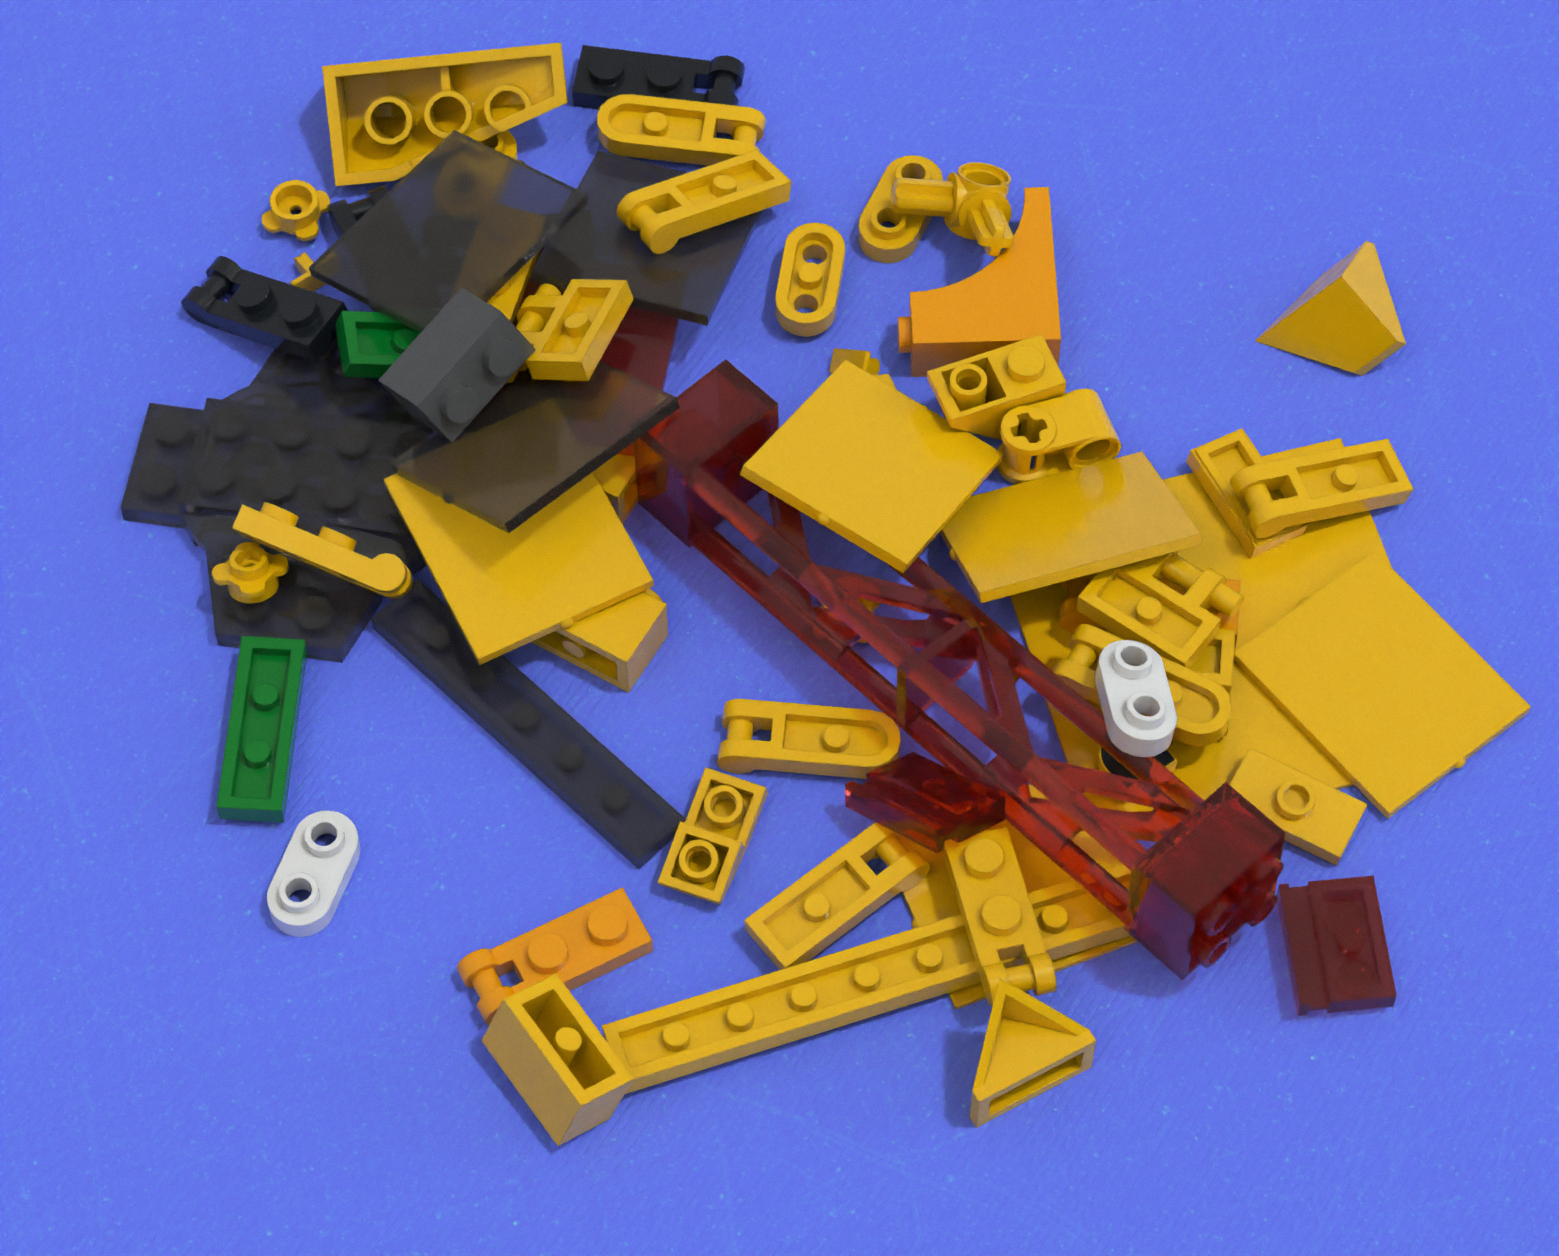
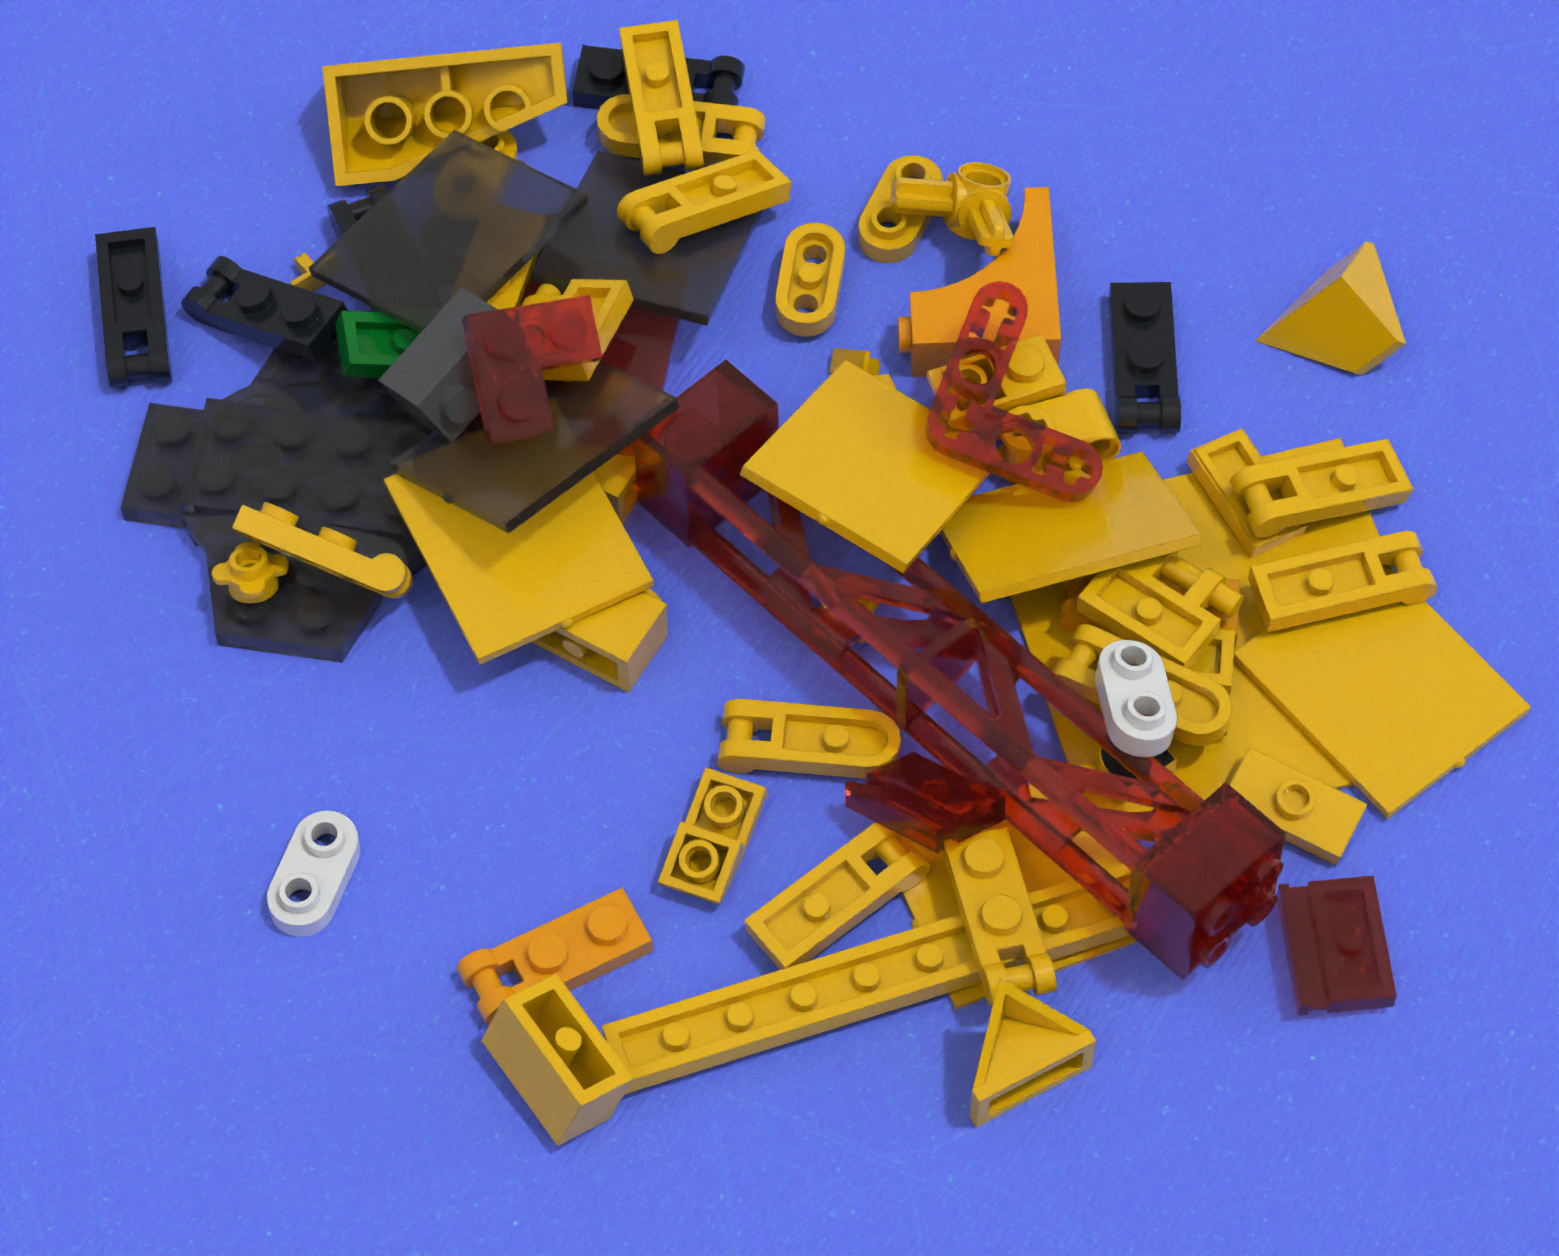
(132, 305): none -> black plate
(262, 729): green plate -> none
(295, 196): yellow plate -> none
(511, 351): none -> clear red plate
(530, 727): clear smoke tile -> none
(661, 96): none -> yellow plate
(991, 422): none -> clear red beam
(1144, 356): none -> black plate
(1341, 580): none -> yellow plate

